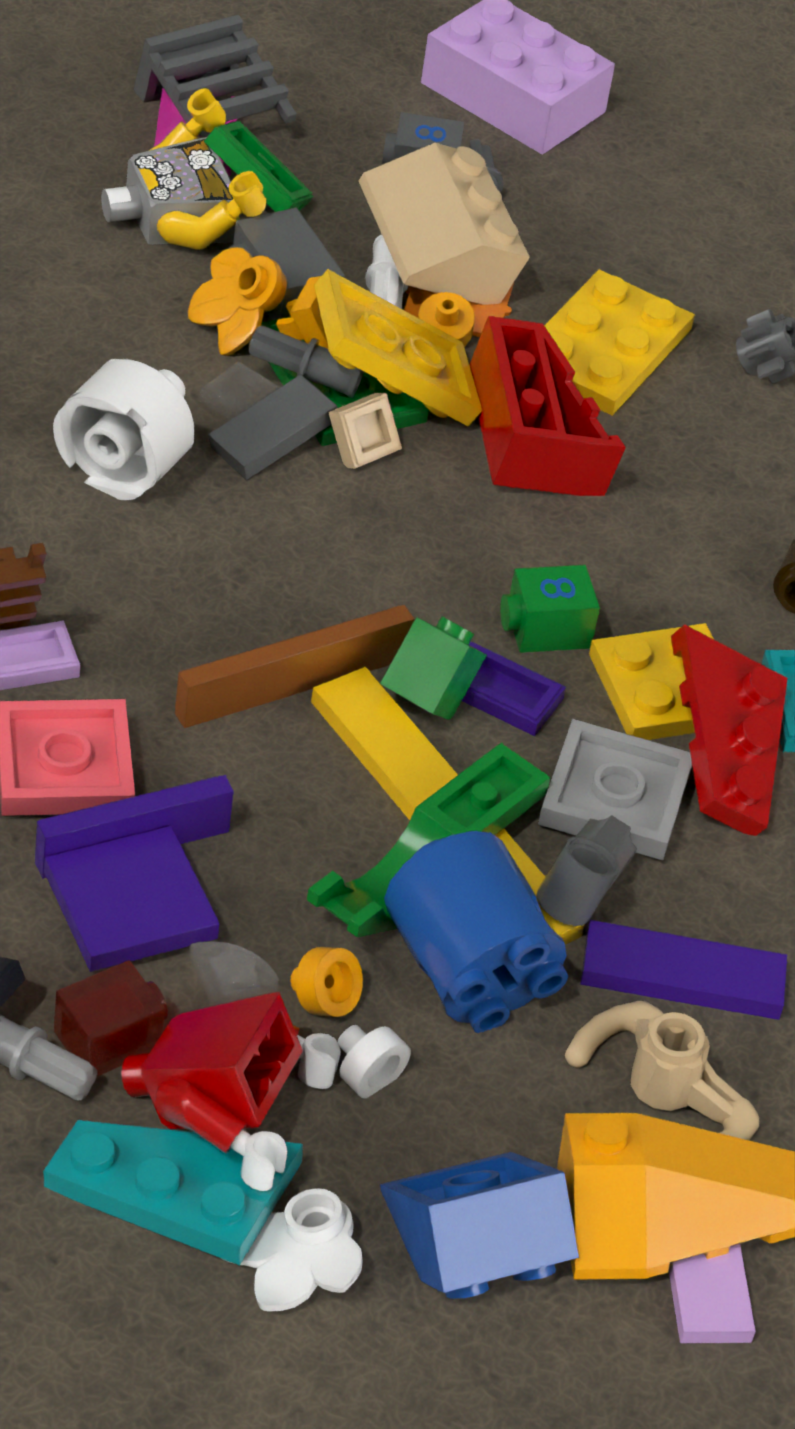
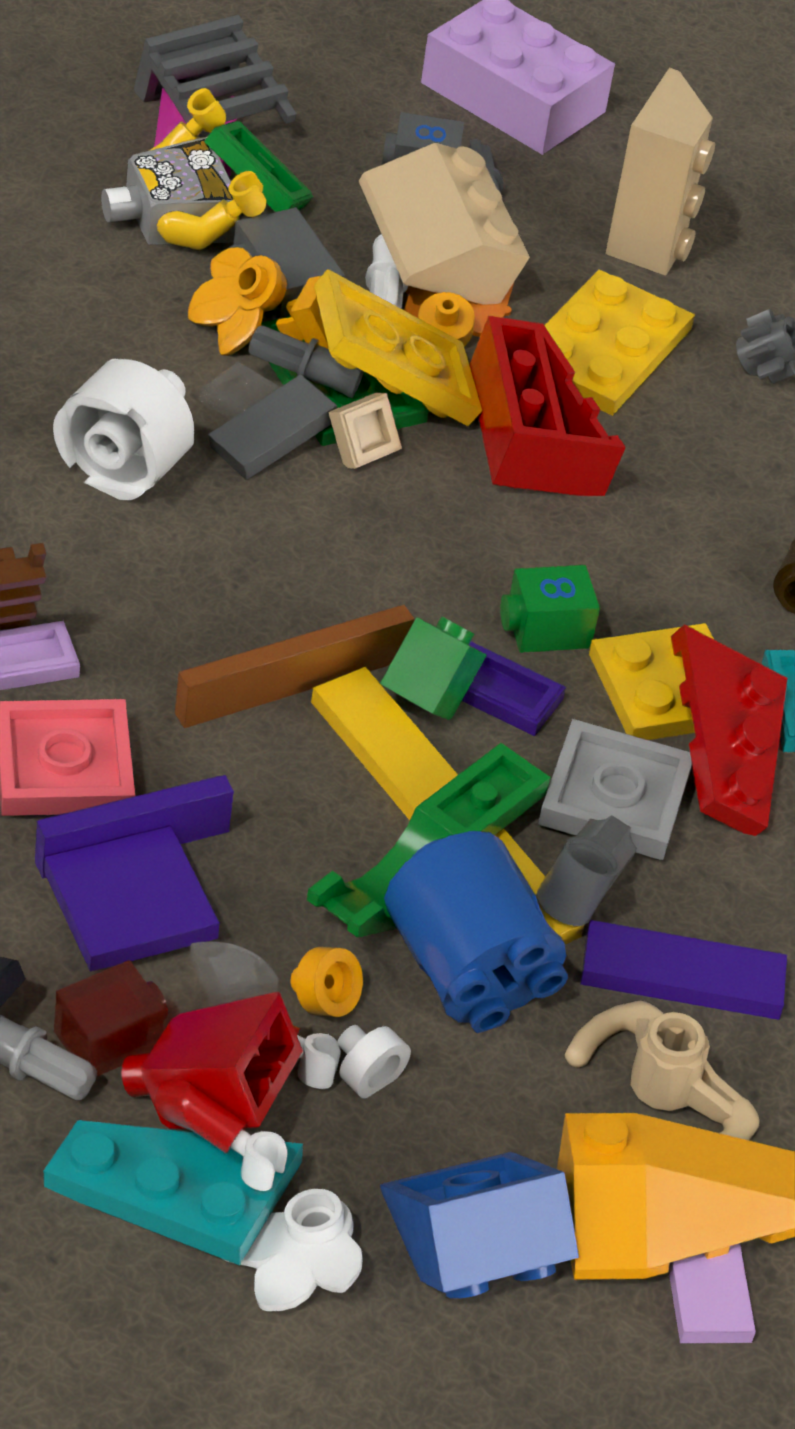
(661, 178): none -> tan slope

